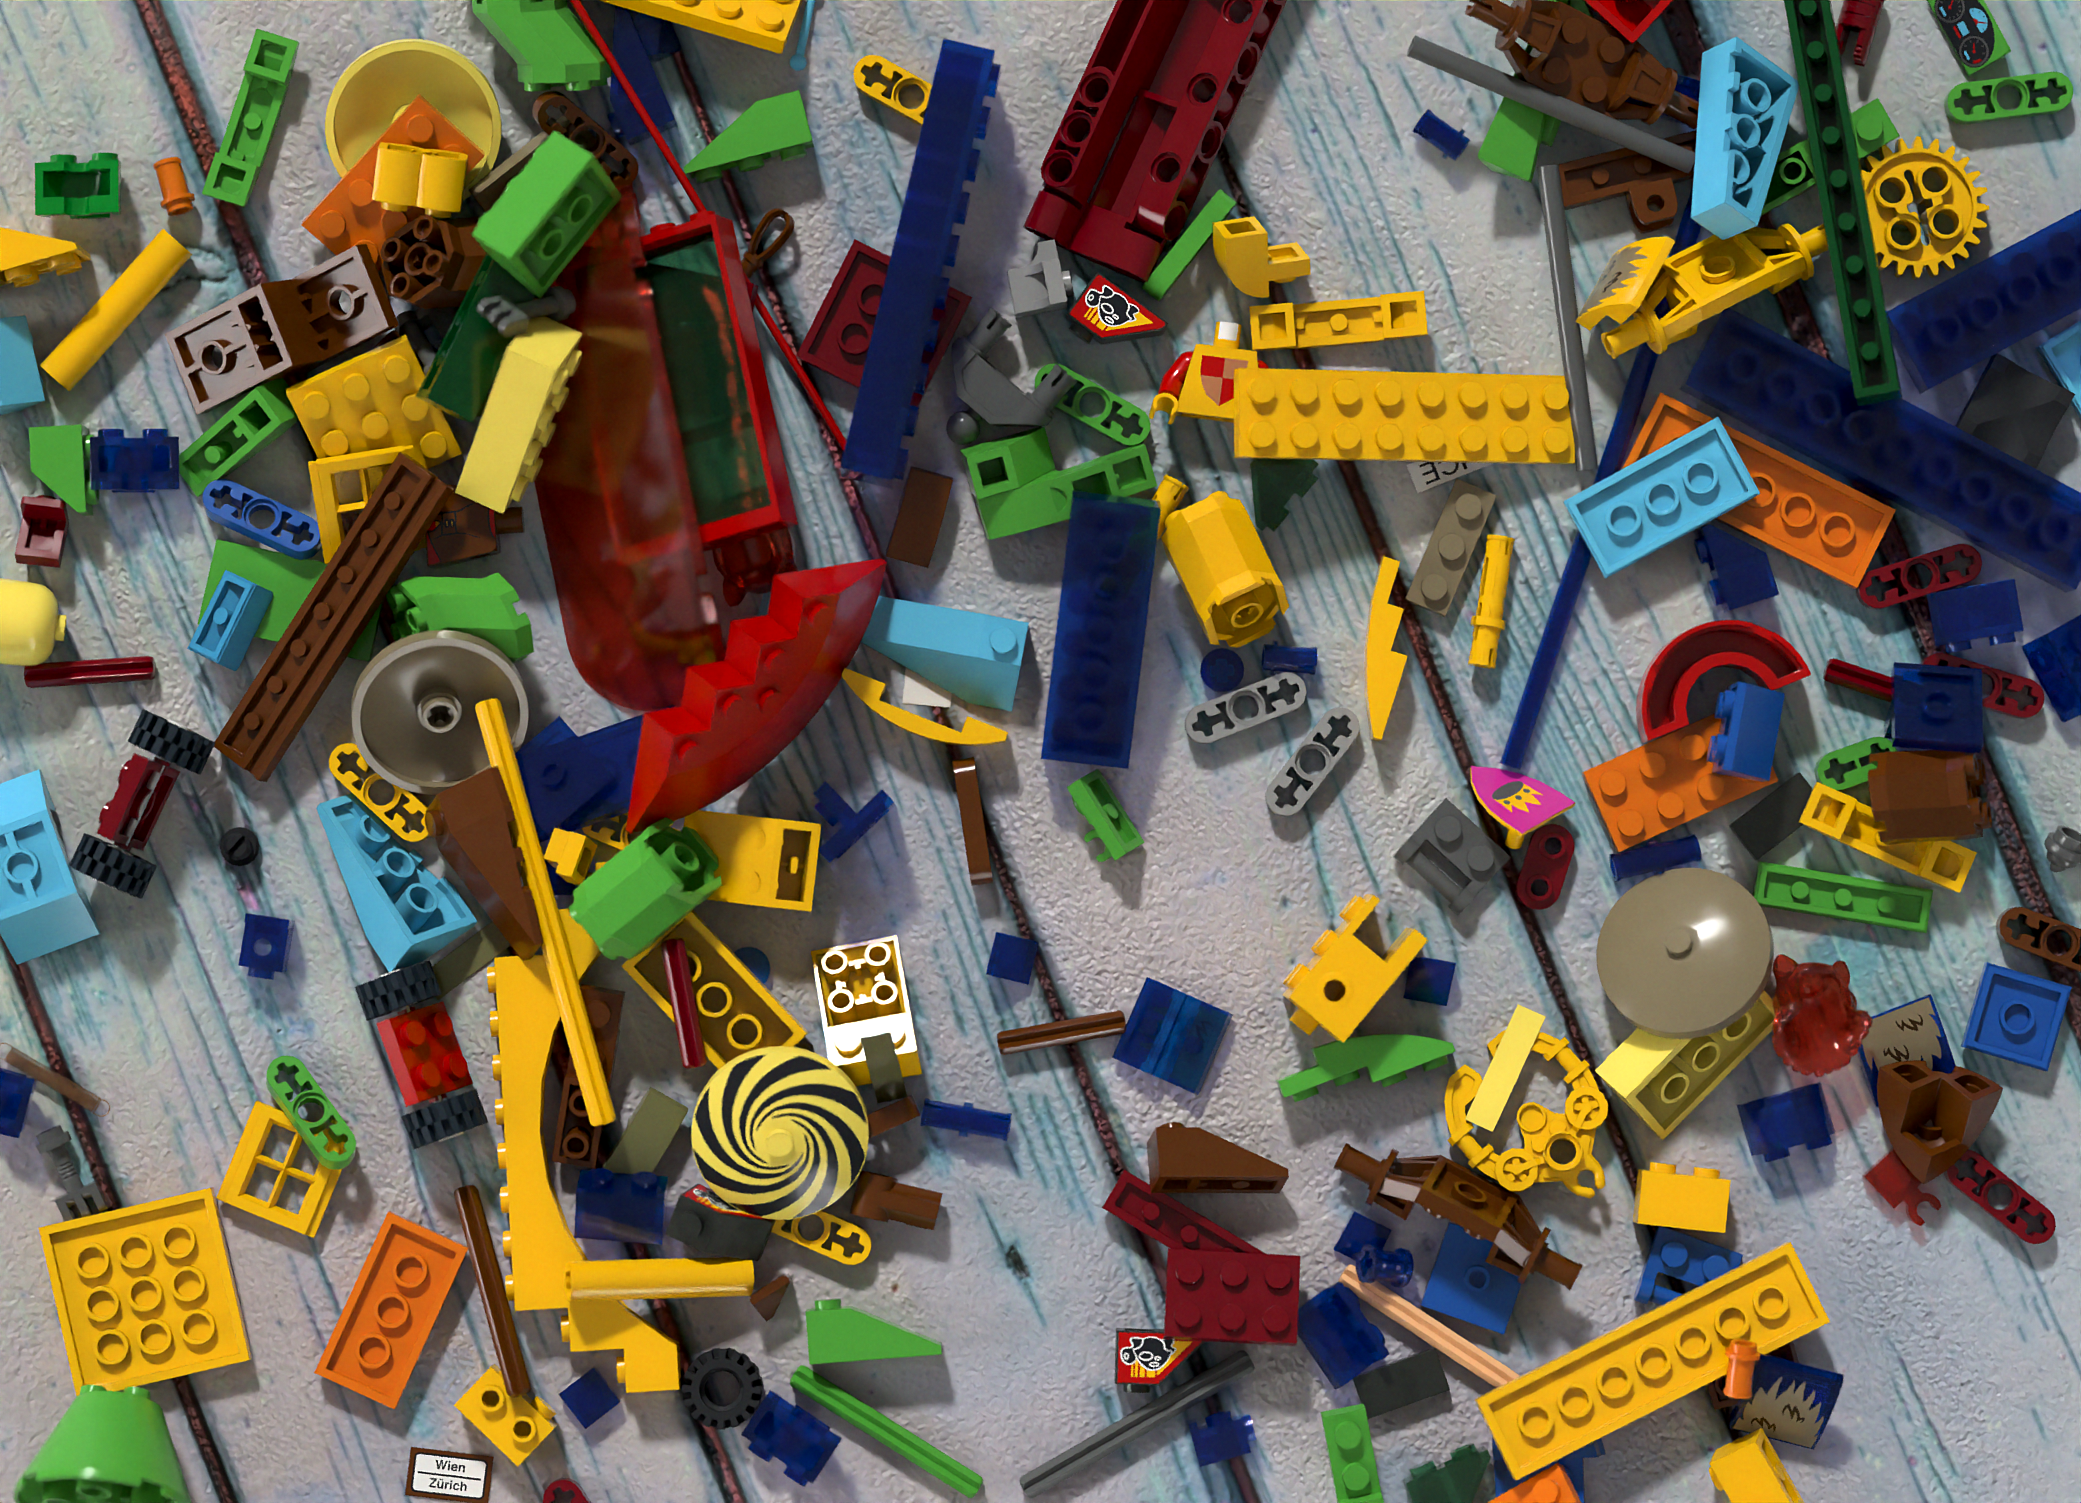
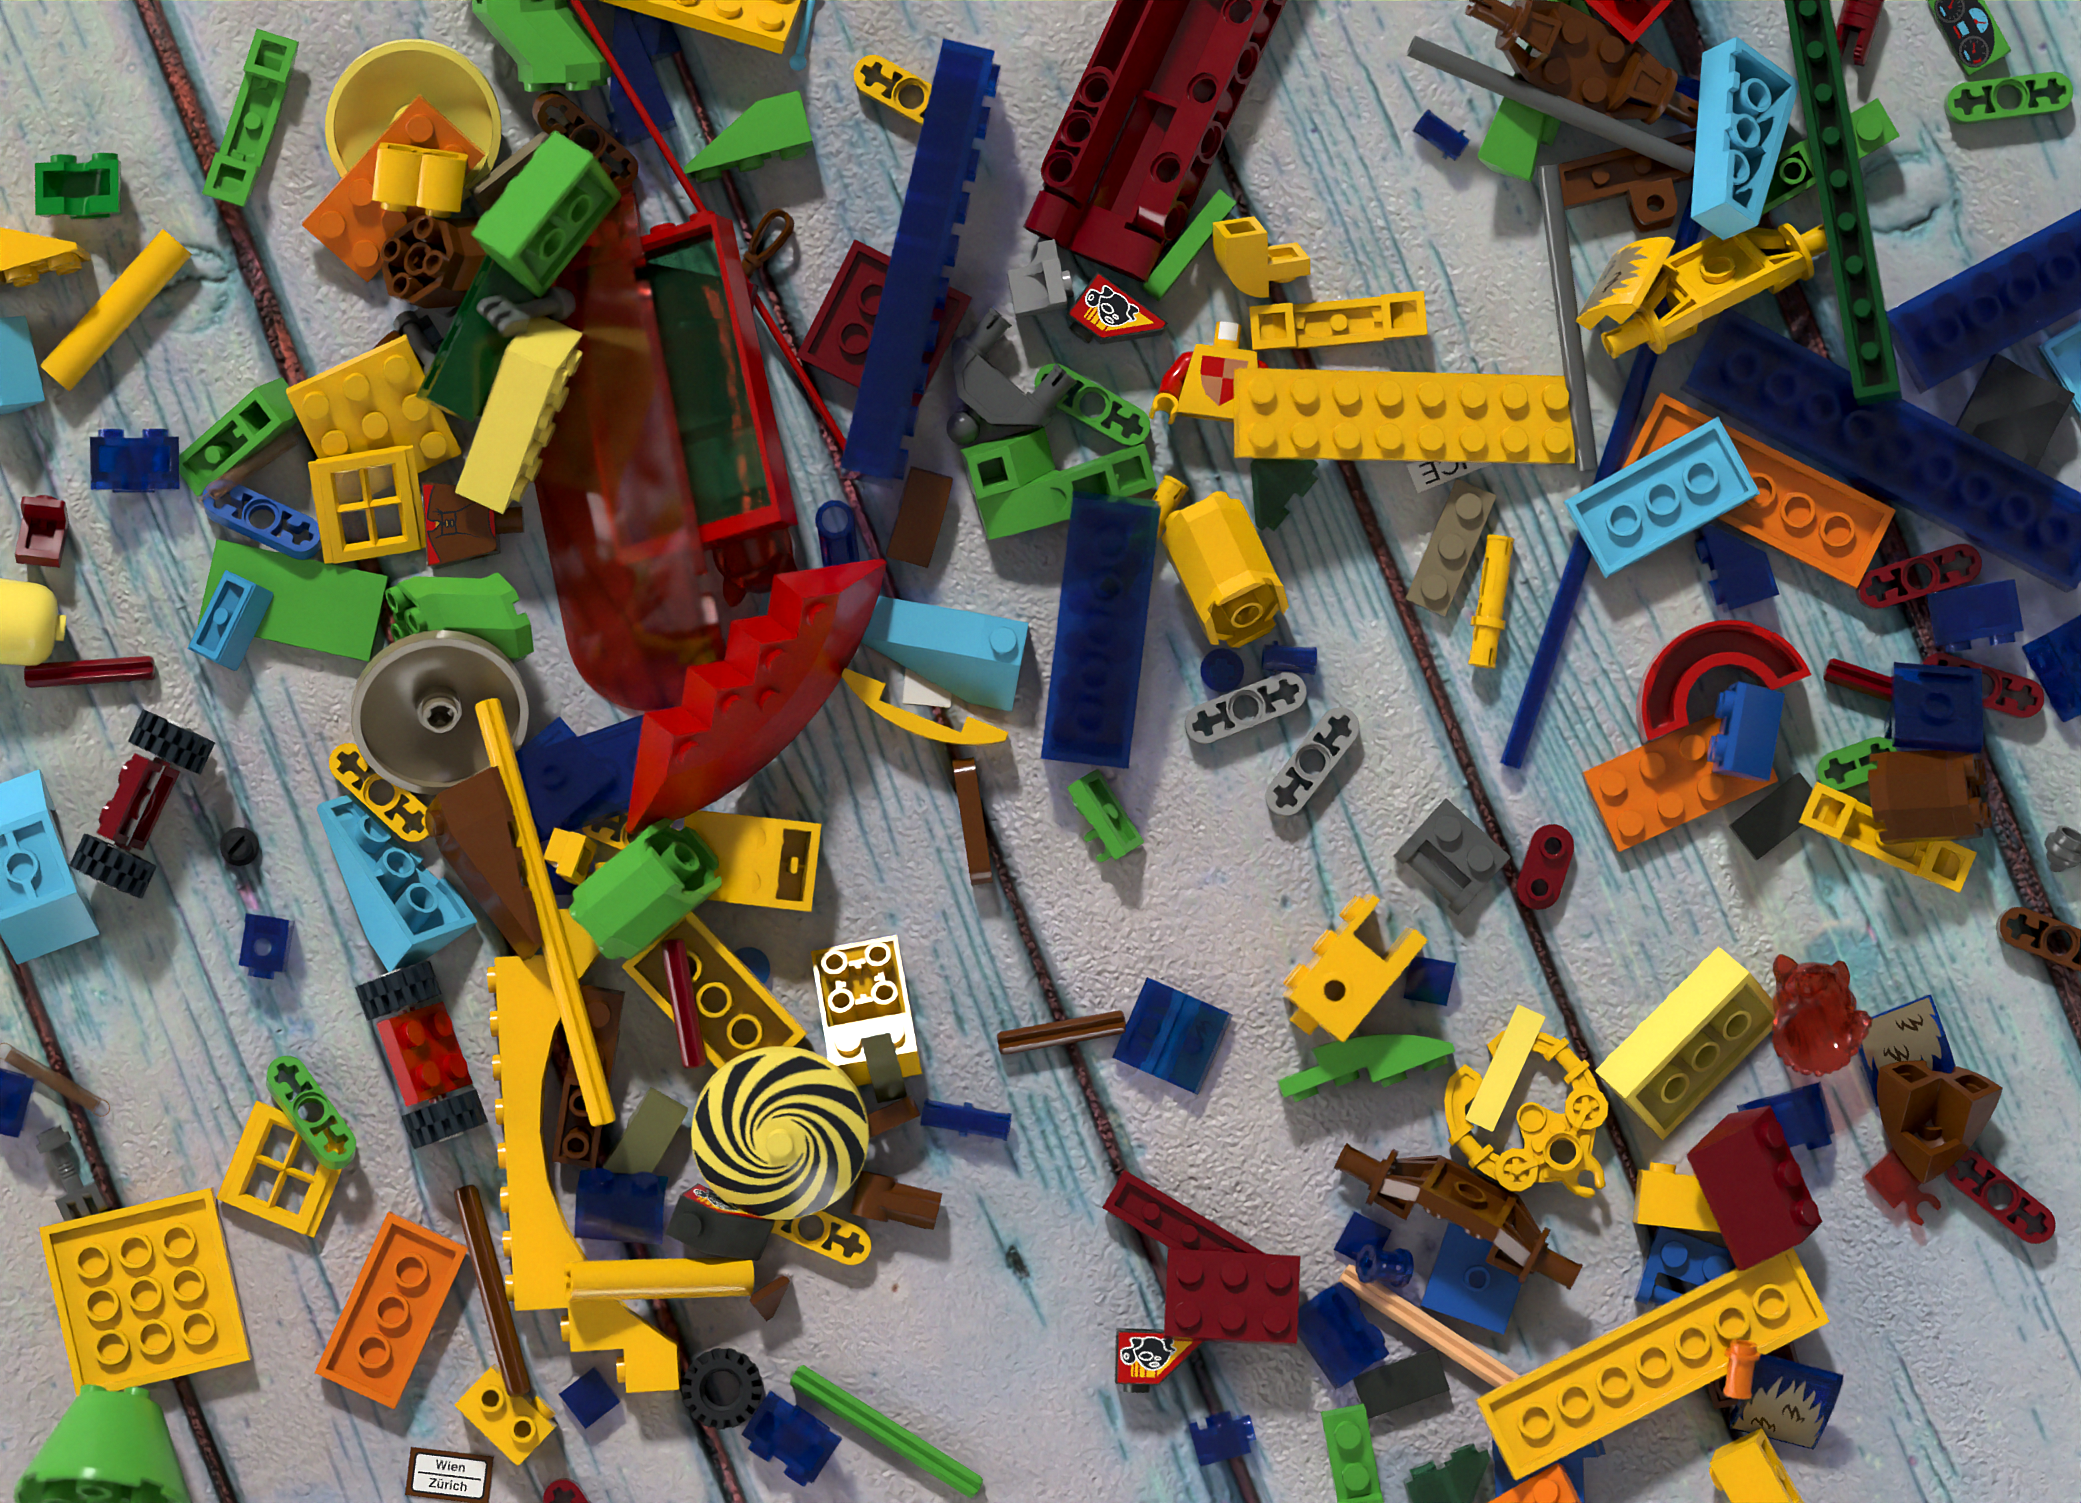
(63, 463): bright green slope -> none
(173, 186): orange pin -> none
(263, 462): none -> medium nougat piece
(281, 329): reddish brown bracket -> none
(333, 617): reddish brown plate -> none
(469, 958): olive sticker -> none
(840, 546): none -> clear blue piece
(852, 1334): bright green slope -> none
(854, 824): clear blue bracket -> none
(1012, 958): clear blue slope -> none
(1137, 1424): dark grey axle -> none
(1201, 1162): reddish brown slope -> none
(1381, 664): yellow slope -> none
(1517, 801): dark pink shield -> none
(1655, 857): clear blue pin -> none
(1685, 953): dark tan dish -> none
(1754, 1186): none -> dark red slope
(1842, 897): bright green tile -> none
(1955, 199): yellow gear -> none
(2016, 1016): blue plate -> none

